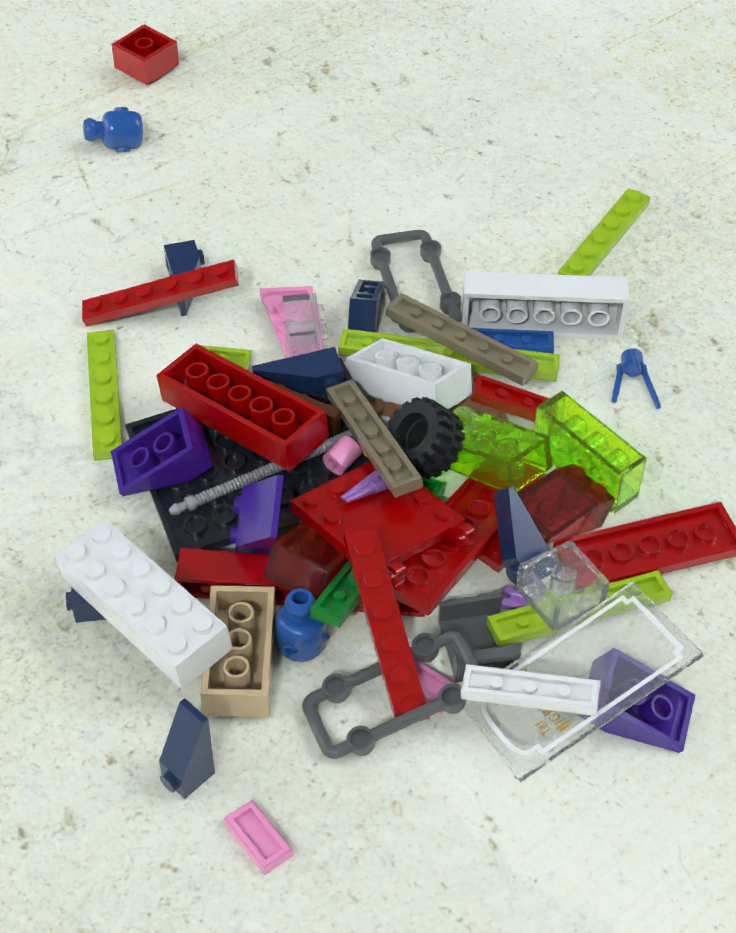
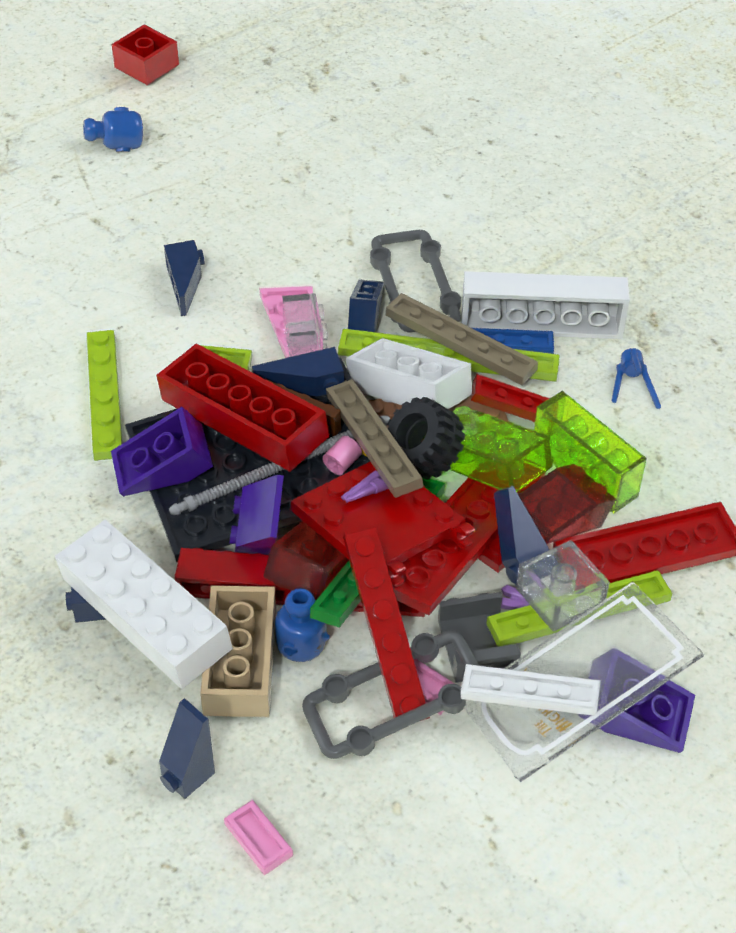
(160, 292): red plate -> none
(606, 234): lime plate -> none

